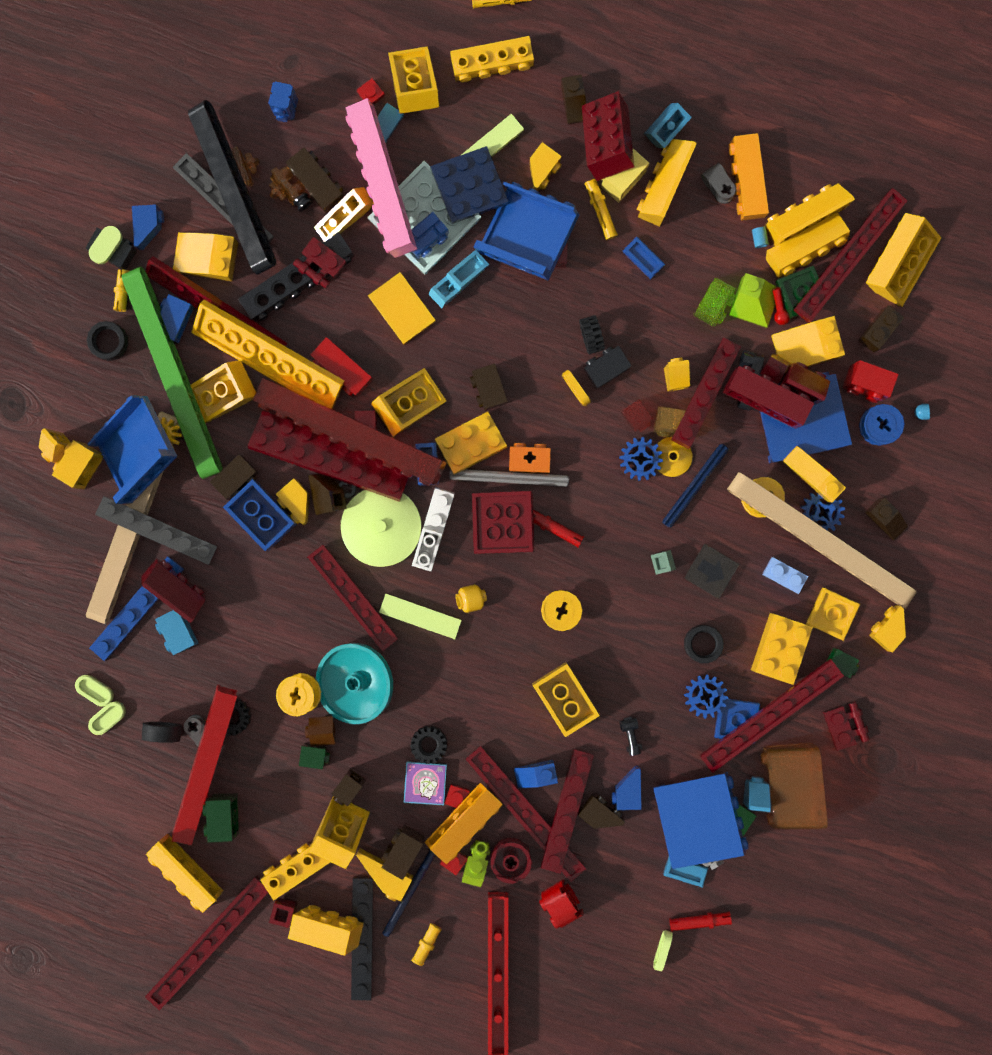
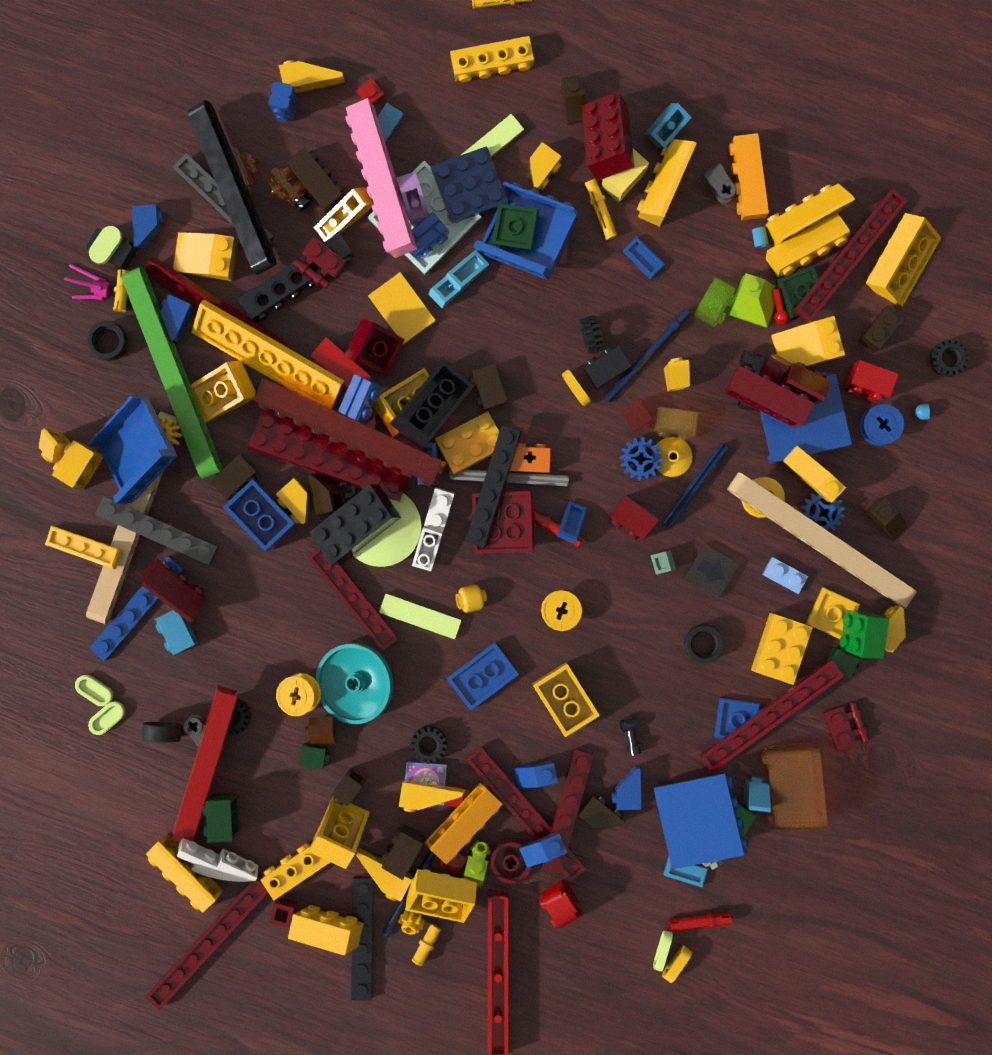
(83, 547): none -> yellow tile
(100, 287): none -> dark pink plant
(219, 866): none -> white slope
(308, 76): none -> yellow slope
(355, 524): none -> black brick
(360, 398): none -> blue brick
(374, 346): none -> dark red brick
(411, 922): none -> yellow gear
(412, 197): none -> lavender slope
(414, 80): yellow slope -> none
(421, 795): none -> yellow slope
(432, 405): none -> black brick
(441, 895): none -> yellow brick
(482, 676): none -> blue plate
(493, 486): none -> black plate
(515, 226): none -> dark green plate
(543, 849): none -> blue slope
(572, 522): none -> blue tile
(633, 518): none -> dark red slope
(673, 327): none -> dark blue bar
(677, 964): none -> yellow beam
(706, 393): dark red plate -> none
(715, 693): blue gear -> none
(864, 634): none -> green brick
(958, 349): none -> black tyre

